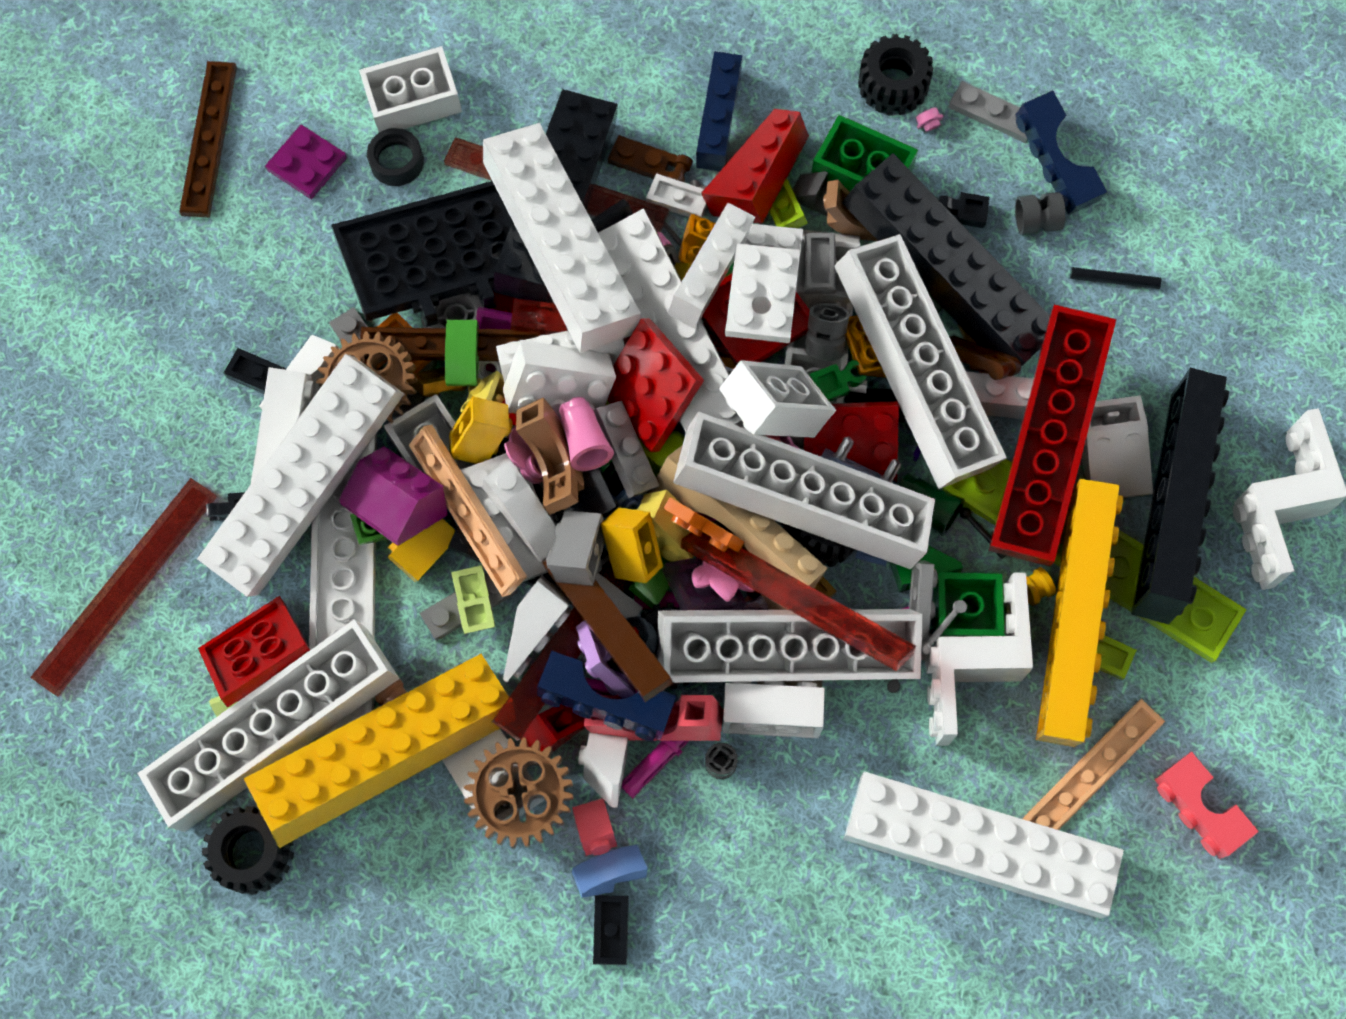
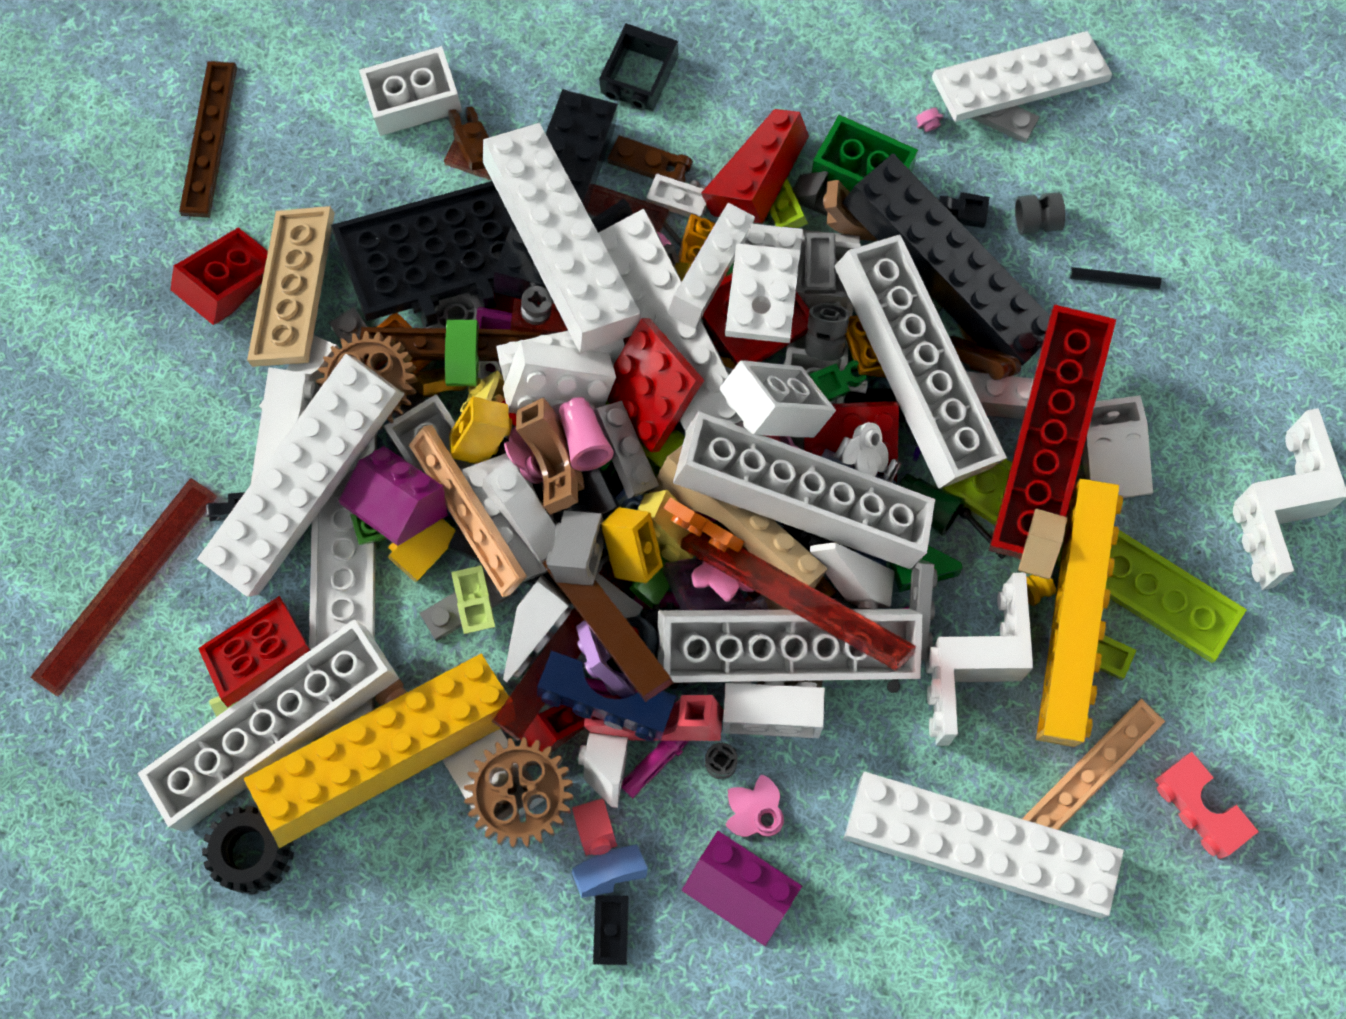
(220, 275): none -> red slope
(249, 370): black plate -> none
(291, 287): none -> tan plate
(306, 161): magenta plate -> none
(398, 176): black tyre -> none
(469, 137): none -> reddish brown hinge
(531, 310): none -> flat silver wheel
(647, 44): none -> black window
(718, 111): dark blue arch -> none
(741, 888): none -> magenta slope
(752, 805): none -> bright pink plate
(856, 576): none -> white slope
(866, 450): none -> white plate
(890, 93): black tyre -> none
(958, 607): light grey hinge -> none
(984, 604): green brick -> none
(1021, 76): none -> white plate
(1043, 544): none -> tan slope
(1076, 183): dark blue arch -> none
(1180, 497): black brick -> none

